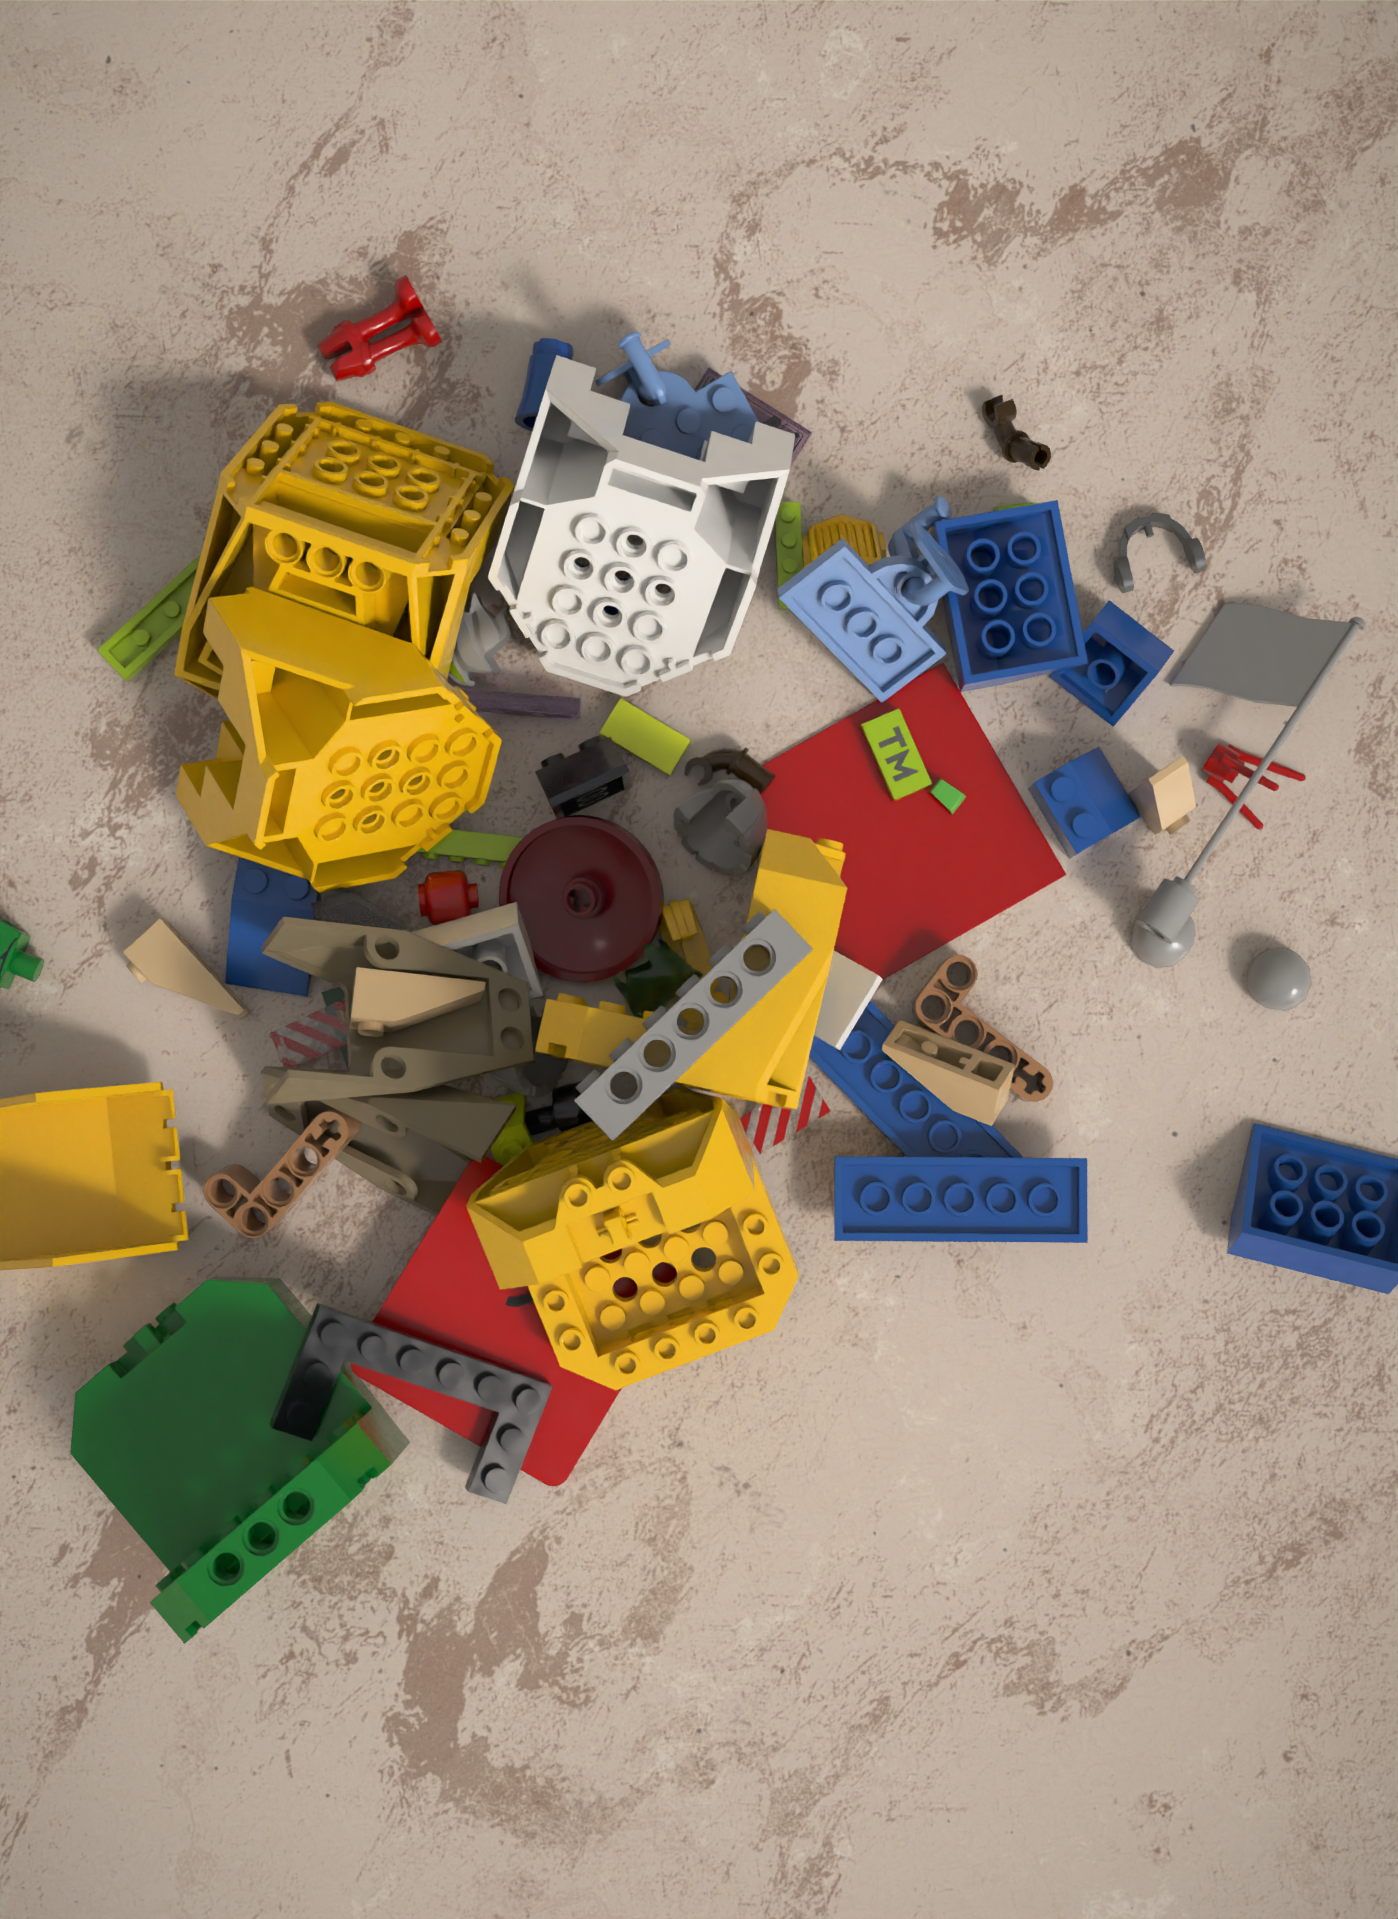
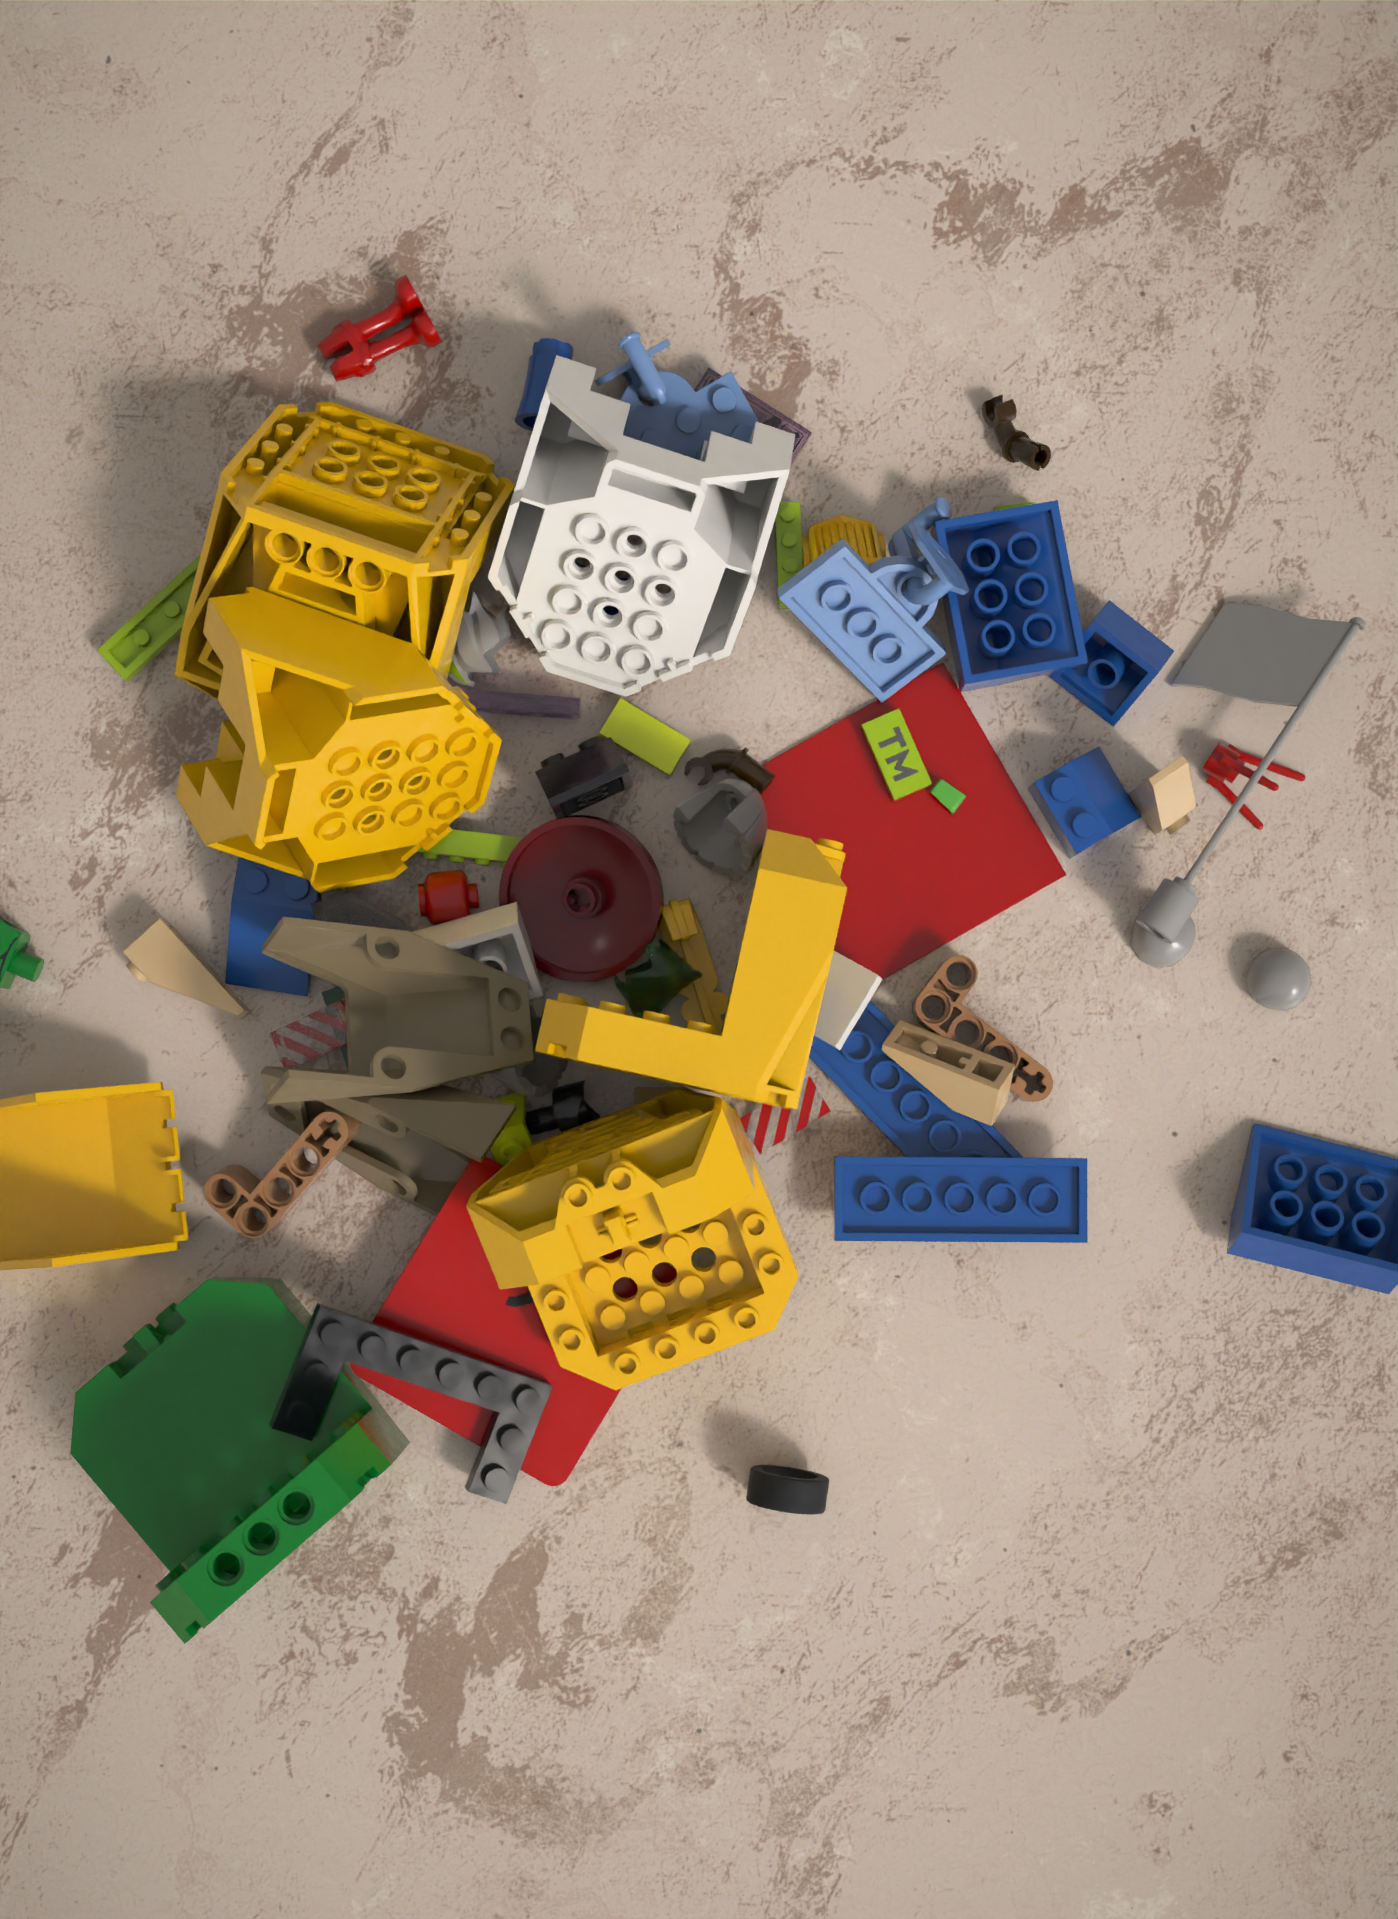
(398, 1000): tan slope -> none
(785, 951): light grey brick -> none
(787, 1489): none -> black tyre
(1192, 547): dark grey piece -> none

